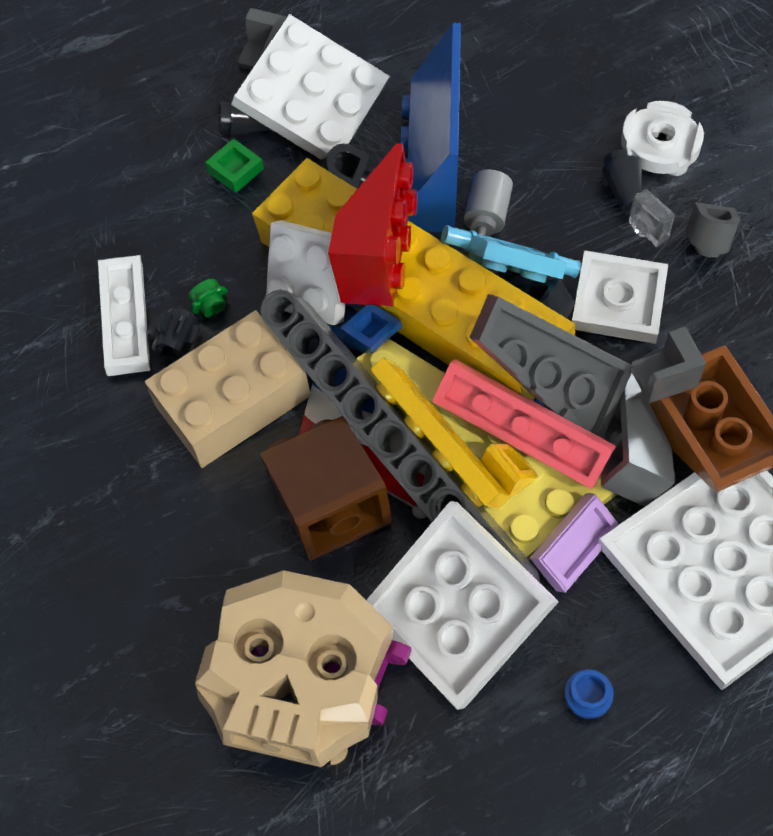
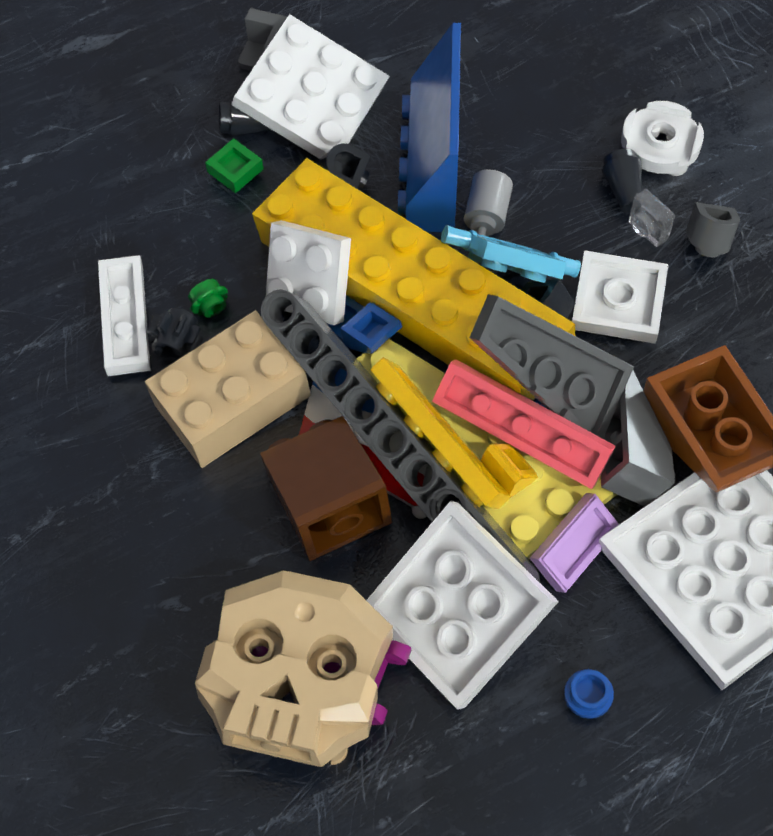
(374, 233): red slope -> none
(672, 370): dark grey panel -> none

